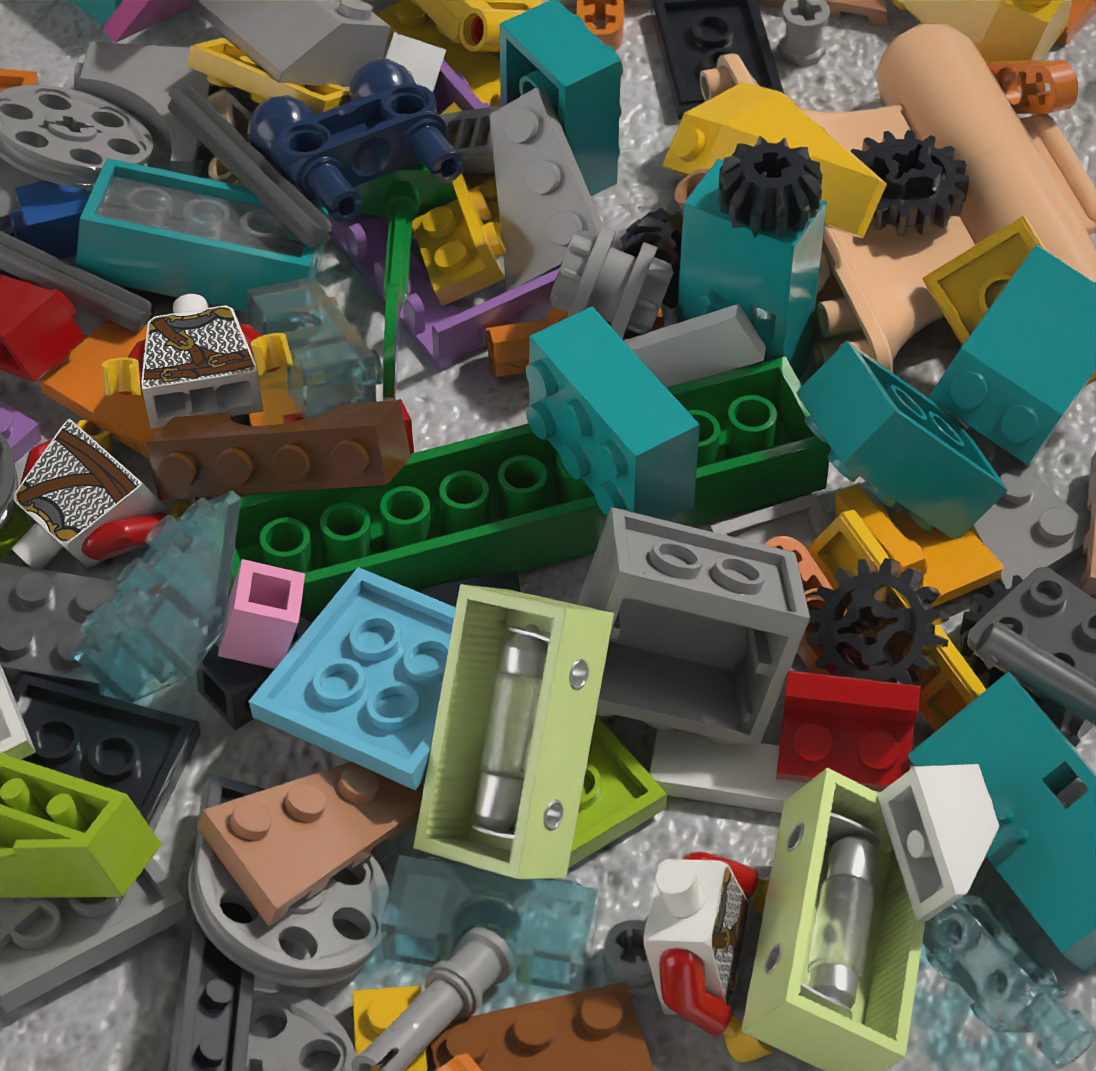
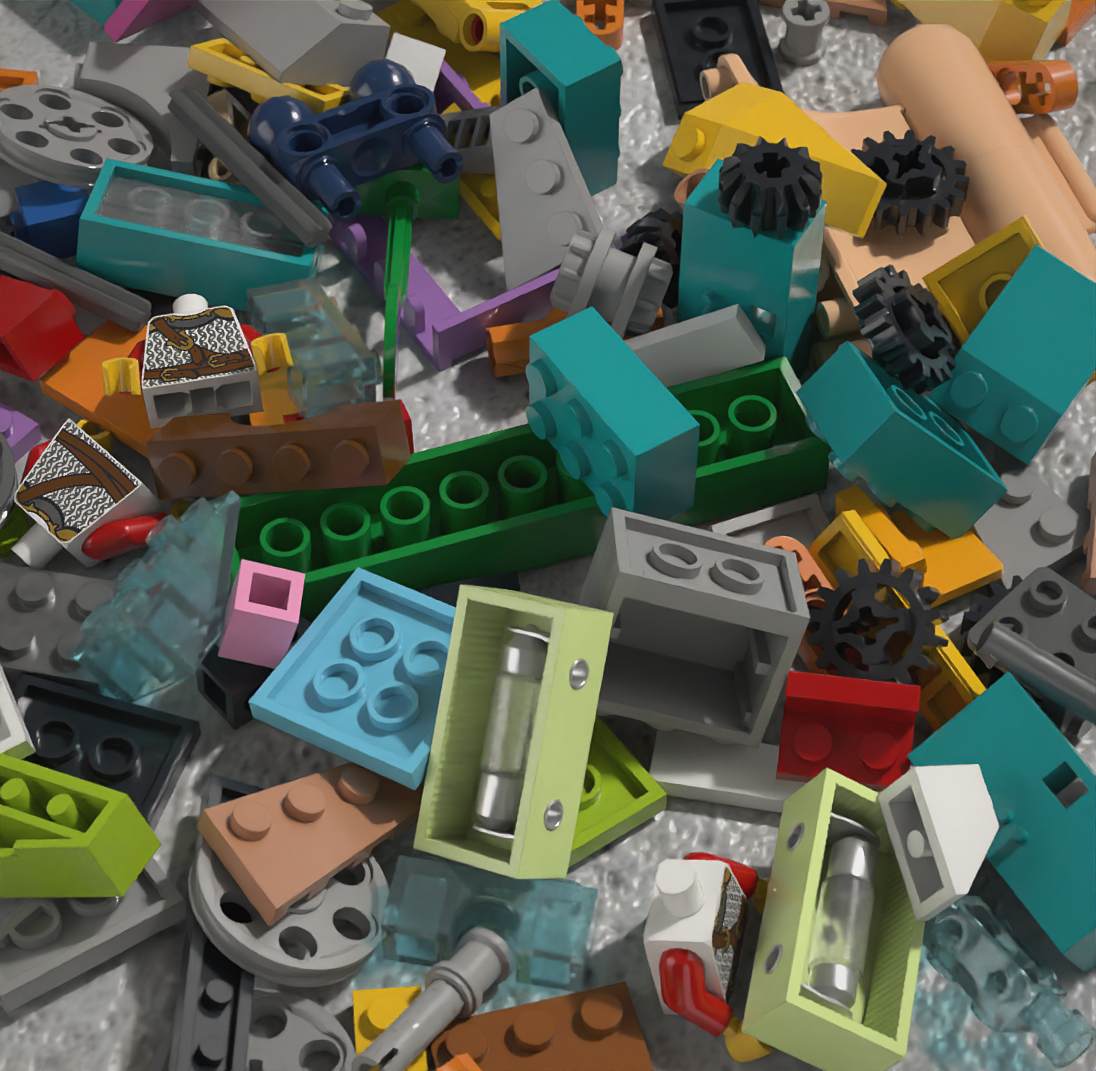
(459, 245): yellow bracket -> none
(621, 936): light grey bush -> none
(904, 329): none -> black gear

